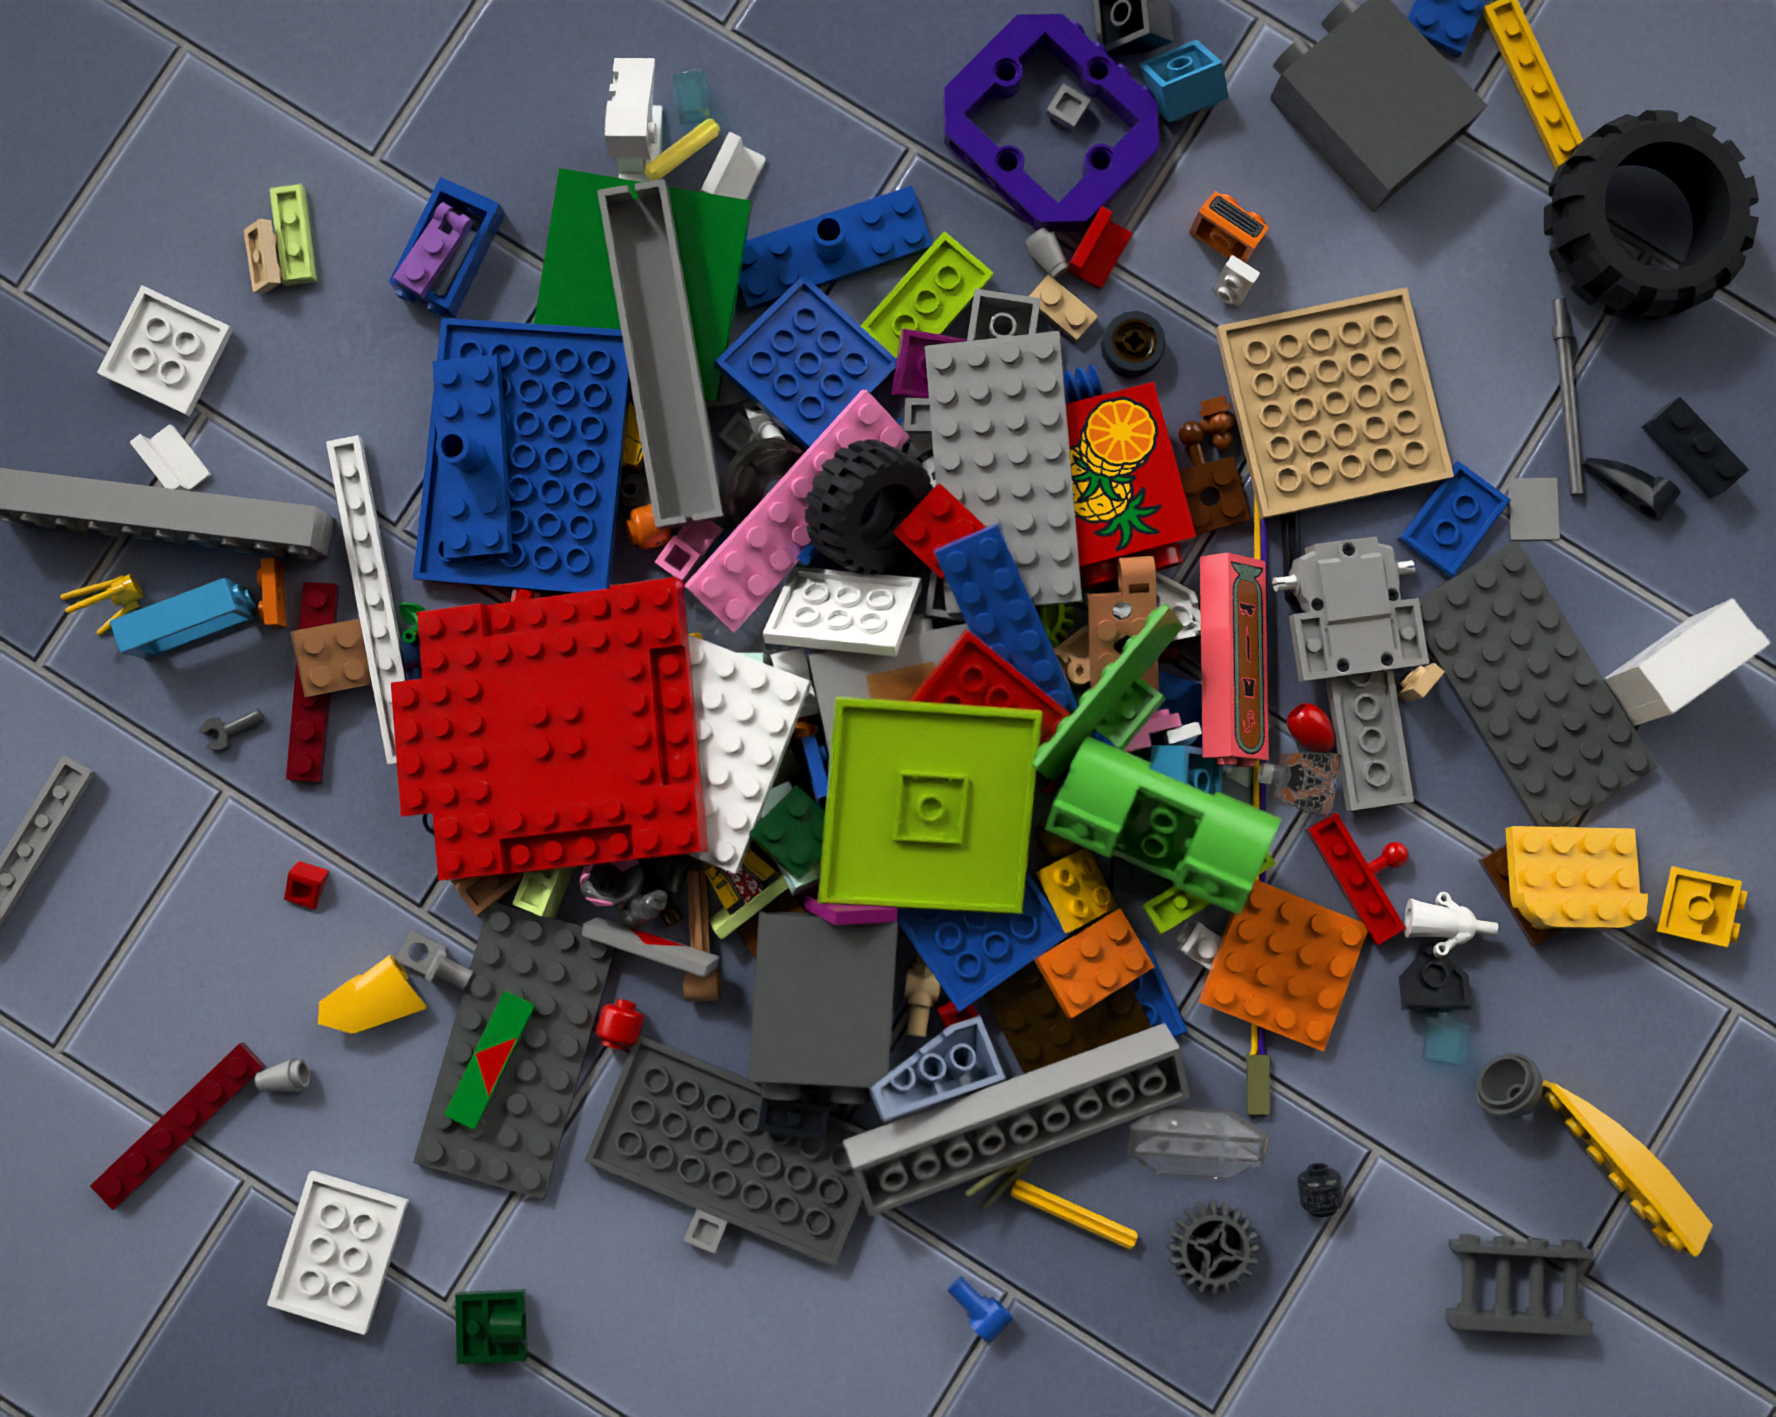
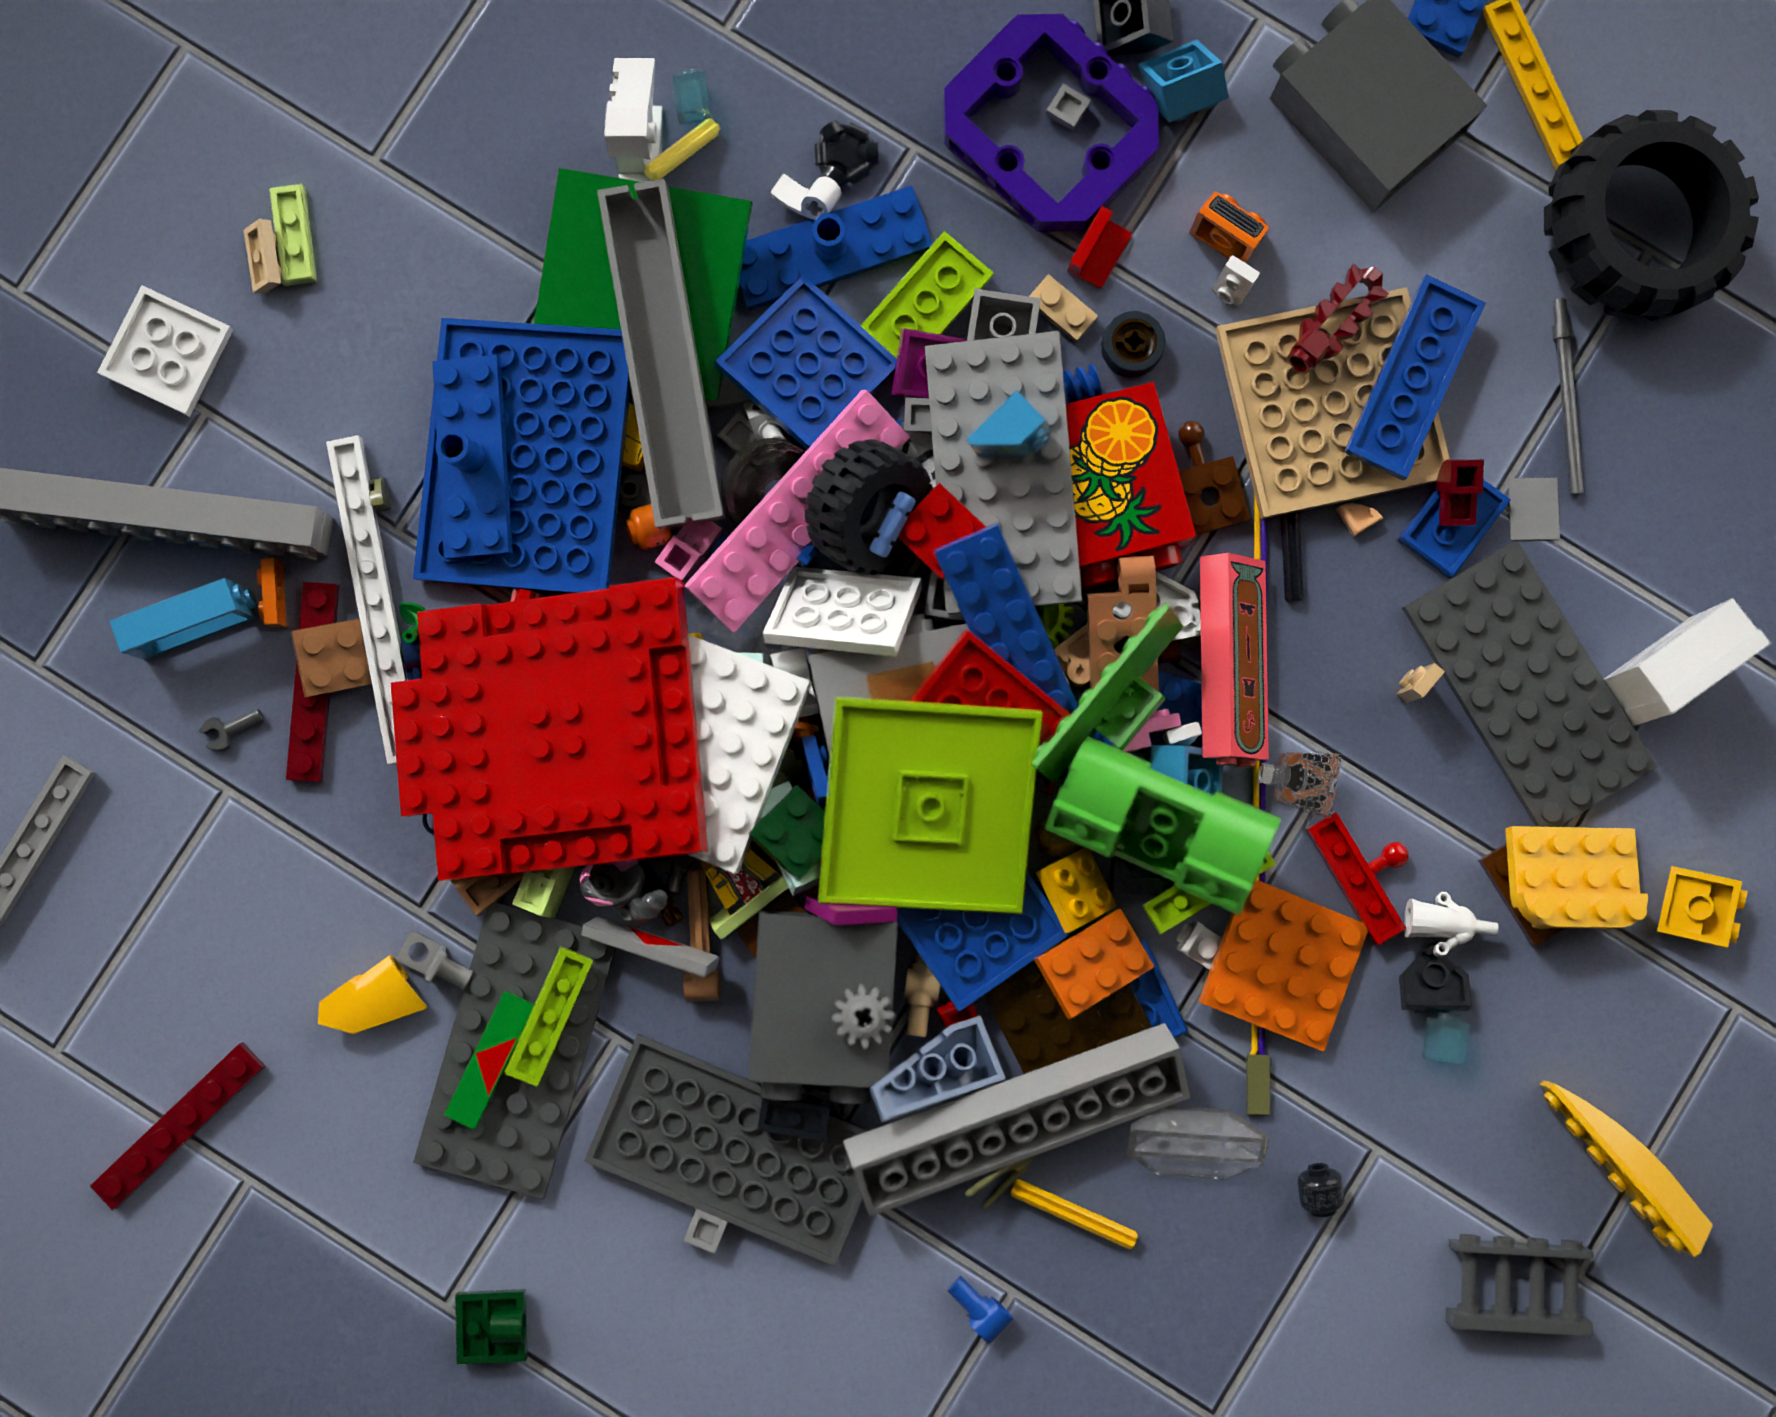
(121, 590): yellow plant -> none
(171, 459): white panel -> none
(284, 1077): light grey cone -> none
(305, 884): red slope -> none
(338, 1252): white plate -> none
(379, 496): none -> olive tile
(432, 250): medium lavender plate -> none
(491, 215): blue piece -> none
(548, 1016): none -> lime plate
(620, 1024): red head -> none
(734, 170): white panel -> none
(807, 202): none -> white panel
(845, 153): none -> black piece
(875, 1010): none -> light grey gear
(892, 524): none -> medium blue axle
(1011, 430): none -> dark azure slope
(1047, 252): light grey cone -> none
(1209, 1261): dark grey gear -> none
(1218, 421): dark orange piece -> none
(1241, 775): white sticker -> none
(1311, 728): red animal -> none
(1314, 344): none -> dark red sword
(1353, 639): light grey piece -> none
(1358, 517): none -> light nougat tile
(1414, 377): none -> blue plate
(1458, 486): none -> dark red brick
(1509, 1086): dark grey piece -> none
(1637, 488): black piece -> none
(1695, 448): black brick -> none

